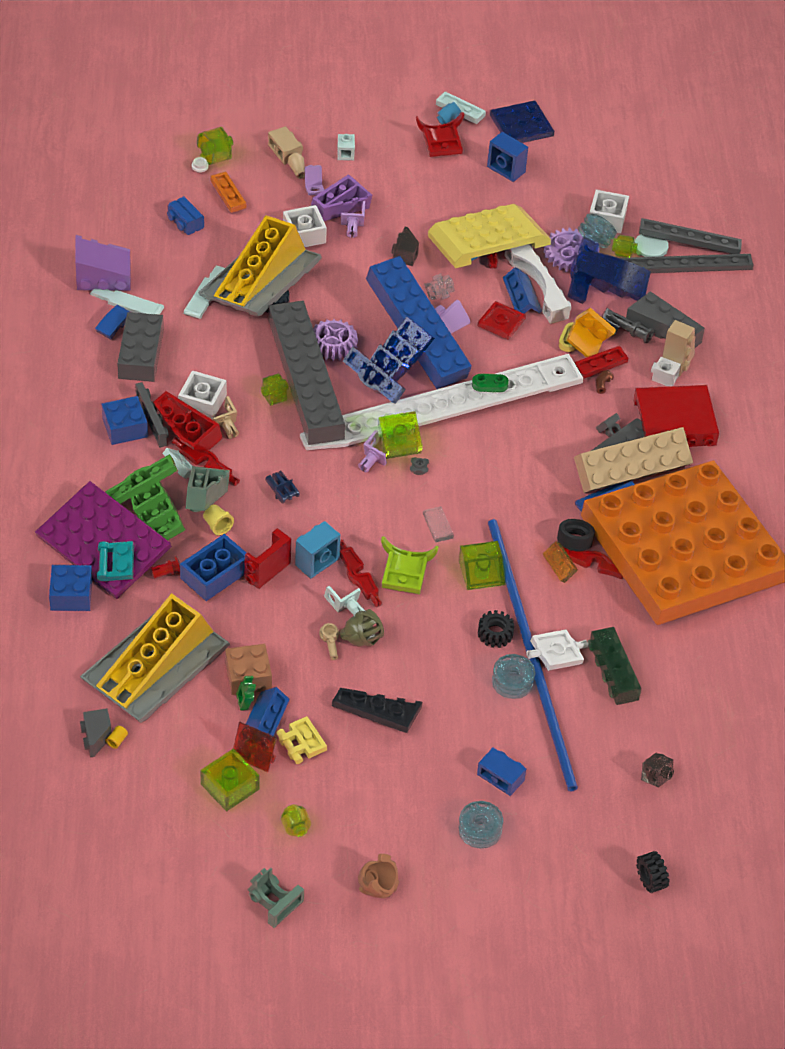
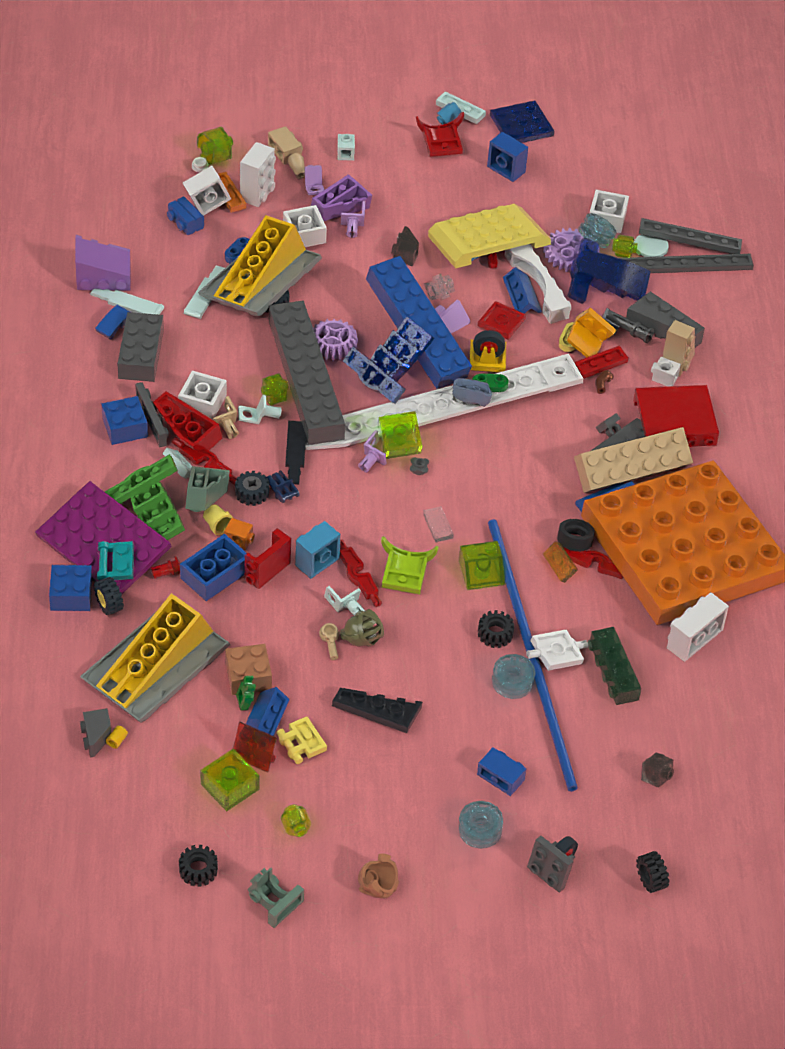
(108, 596): none -> black wheel
(198, 876): none -> black tyre
(207, 190): none -> white brick
(235, 249): none -> blue plate
(240, 533): none -> orange brick
(252, 488): none -> black wheel
(257, 174): none -> white brick
(259, 412): none -> light aqua bracket
(295, 450): none -> black piece
(472, 391): none -> sand blue piece
(488, 352): none -> plate
(553, 860): none -> dark grey plate
(697, 626): none -> white brick

